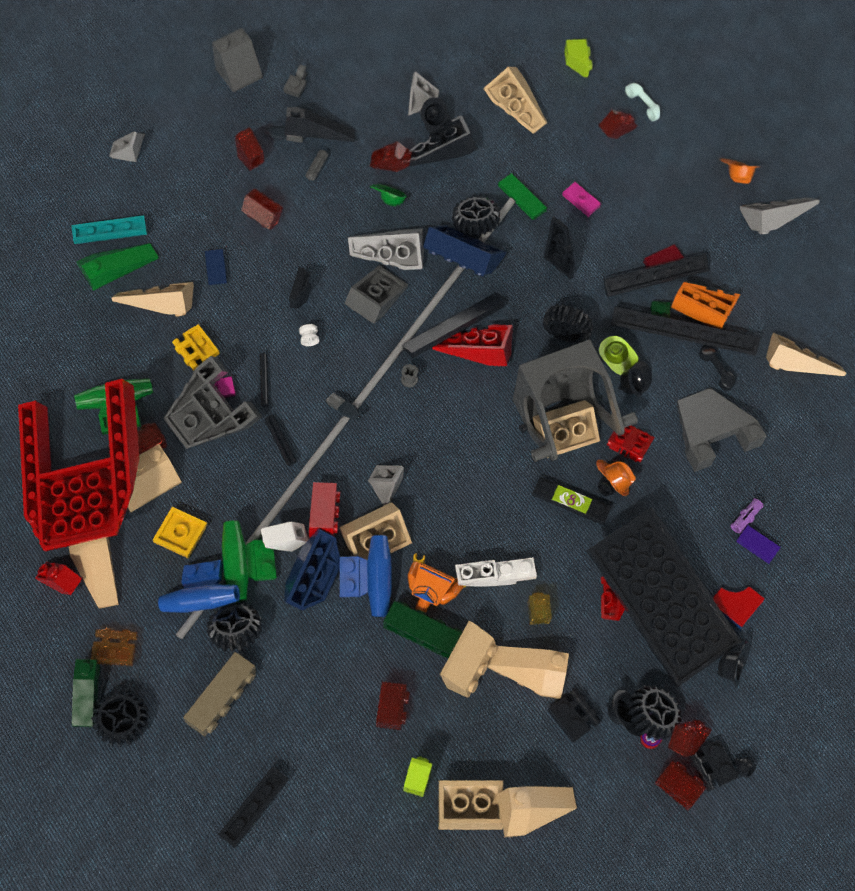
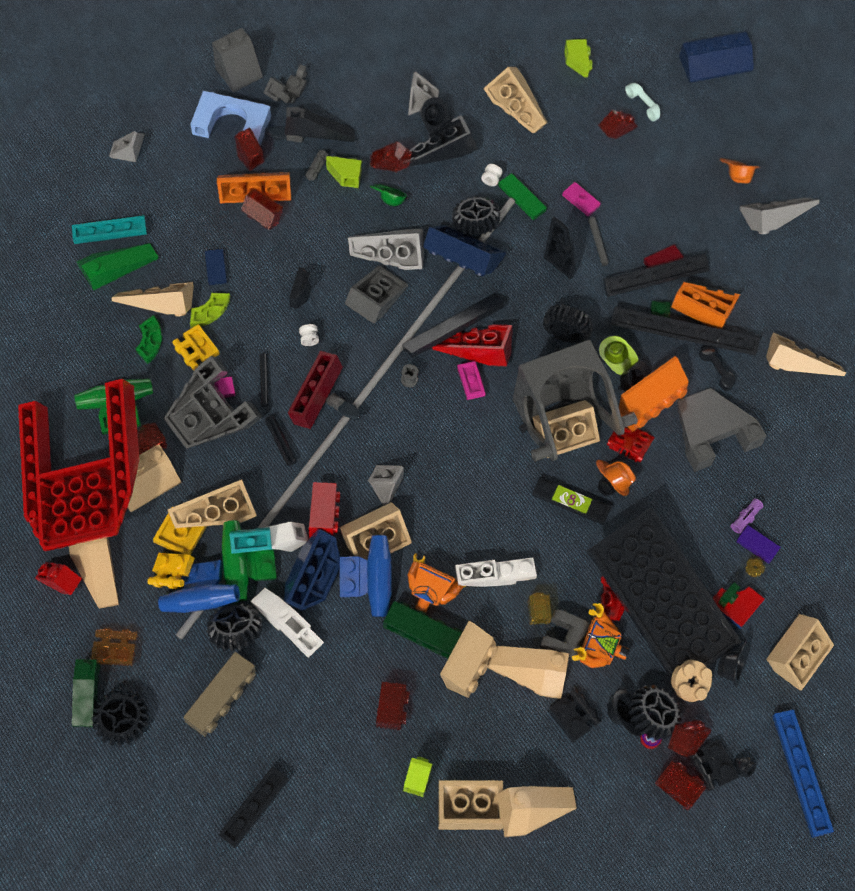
(151, 339): none -> green tile
(171, 564): none -> yellow plate
(210, 310): none -> lime tile
(214, 106): none -> light blue arch
(214, 508): none -> tan wedge
(235, 187): none -> orange slope
(250, 540): none -> teal slope
(276, 91): none -> dark grey plate
(288, 621): none -> white slope
(315, 390): none -> dark red brick
(344, 170): none -> lime slope
(471, 380): none -> dark pink plate
(491, 175): none -> white wheel
(574, 638): none -> dark grey connector
(598, 241): none -> dark grey piece
(601, 641): none -> torso
(654, 393): none -> orange slope
(702, 682): none -> tan plate
(717, 57): none -> dark blue slope
(730, 595): none -> dark green plate
(751, 570): none -> clear yellow plate
(800, 651): none -> tan slope
(802, 773): none -> blue plate

